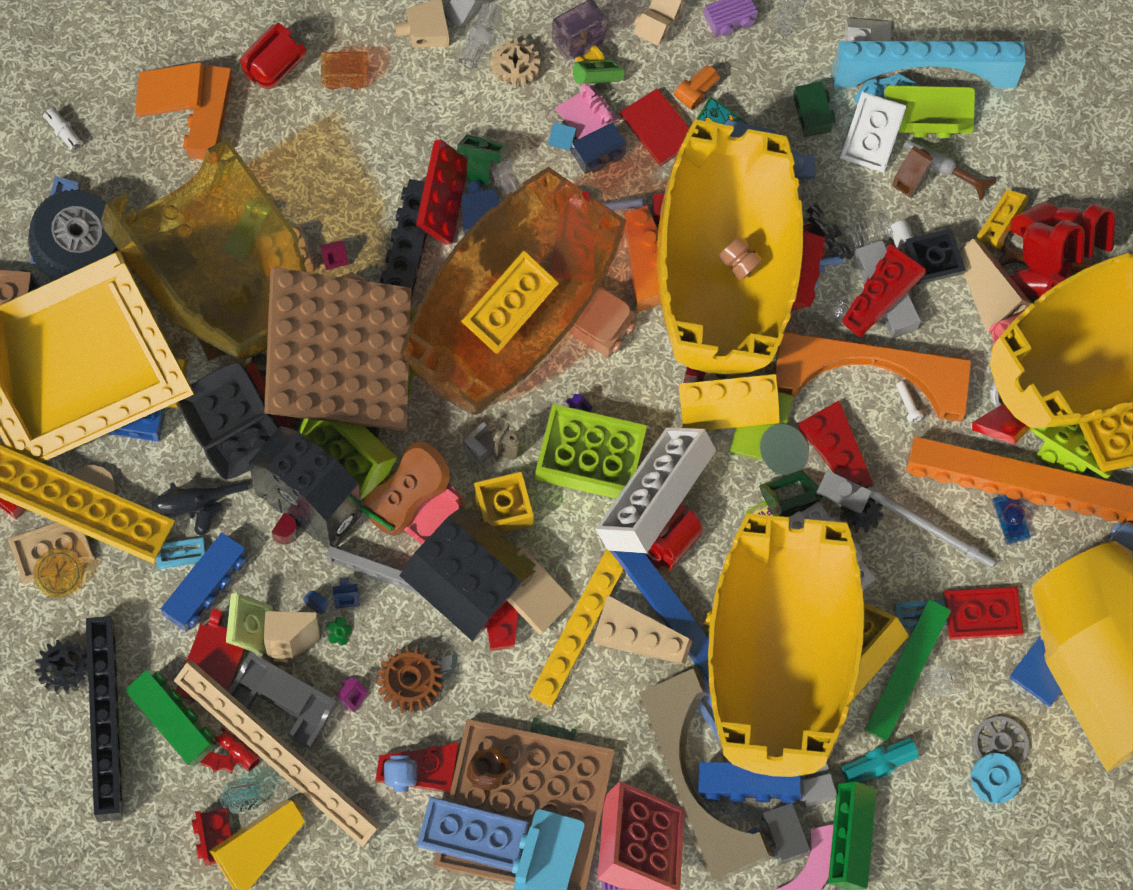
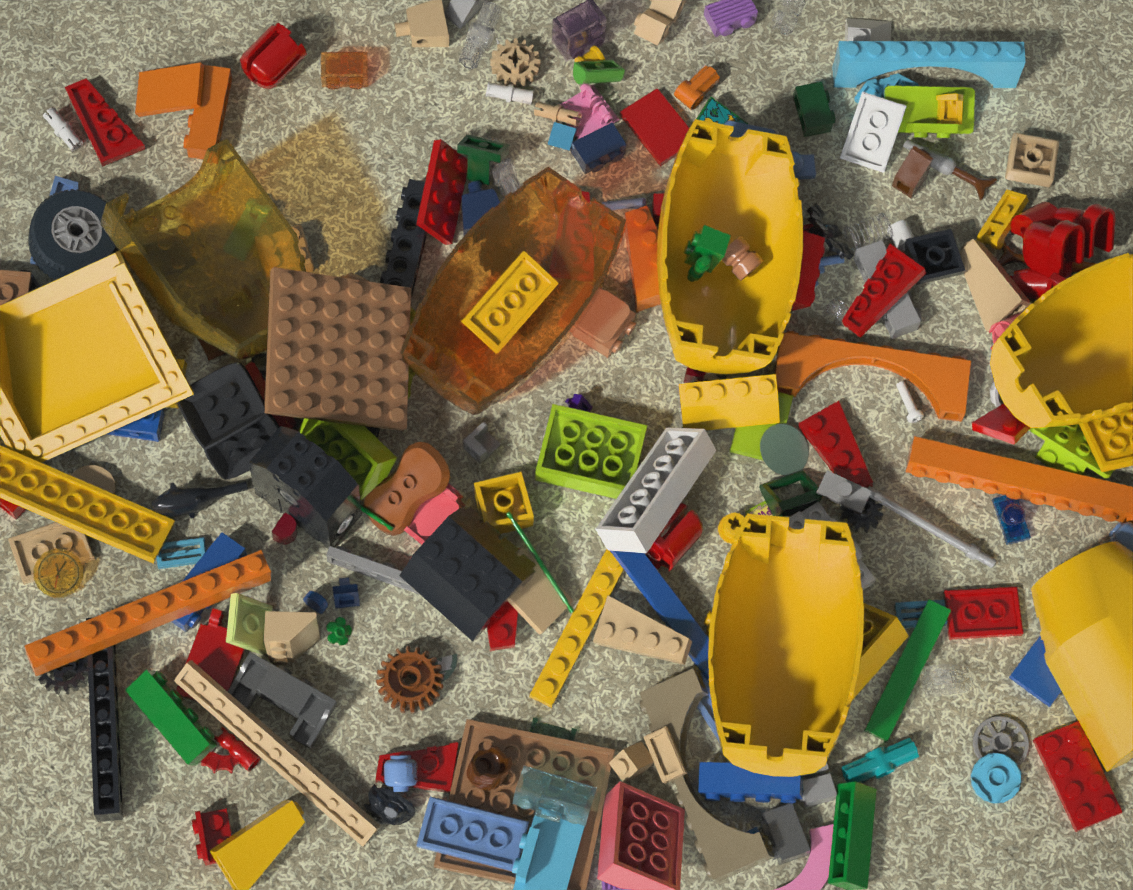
(105, 130): none -> red wing
(147, 613): none -> orange brick
(205, 517): black arm -> none
(239, 795): clear light blue head -> none
(334, 255): magenta tile -> none
(351, 694): magenta tile -> none
(389, 806): none -> black hat
(506, 443): dark tan hinge -> none
(509, 93): none -> white pin
(540, 562): none -> green piece
(554, 796): none -> clear light blue piece
(558, 113): none -> tan pin
(632, 762): none -> tan brick
(665, 755): none -> tan tile
(705, 251): none -> green brick
(729, 526): none -> yellow piece
(949, 108): none -> yellow tile
(1044, 153): none -> tan brick
(1077, 776): none -> red plate

